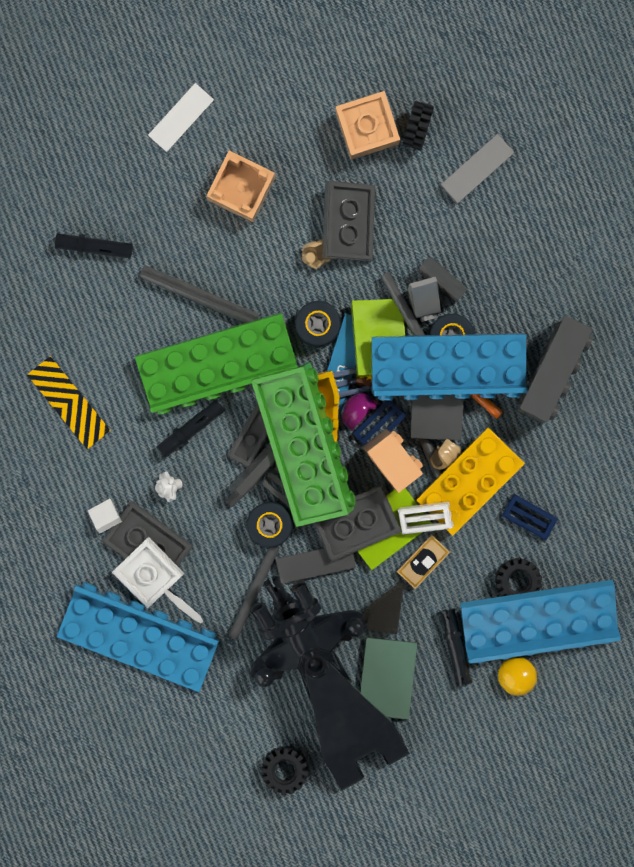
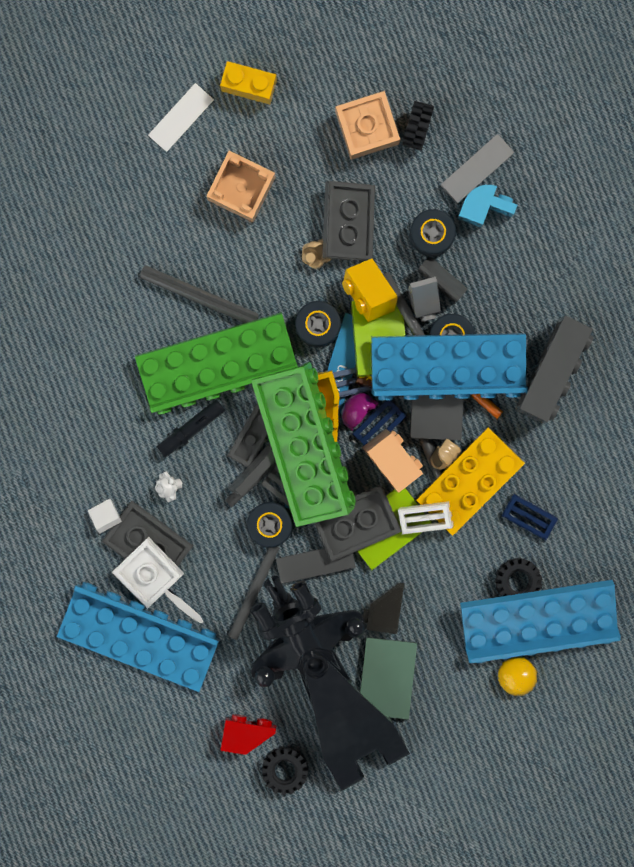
(68, 402): sticker -> none
(93, 245): black pin -> none
(243, 735): none -> red slope
(248, 82): none -> yellow brick
(369, 290): none -> yellow brick
(423, 561): tile -> none
(439, 228): none -> black wheel
(455, 646): black pin -> none
(480, 201): none -> medium azure brick

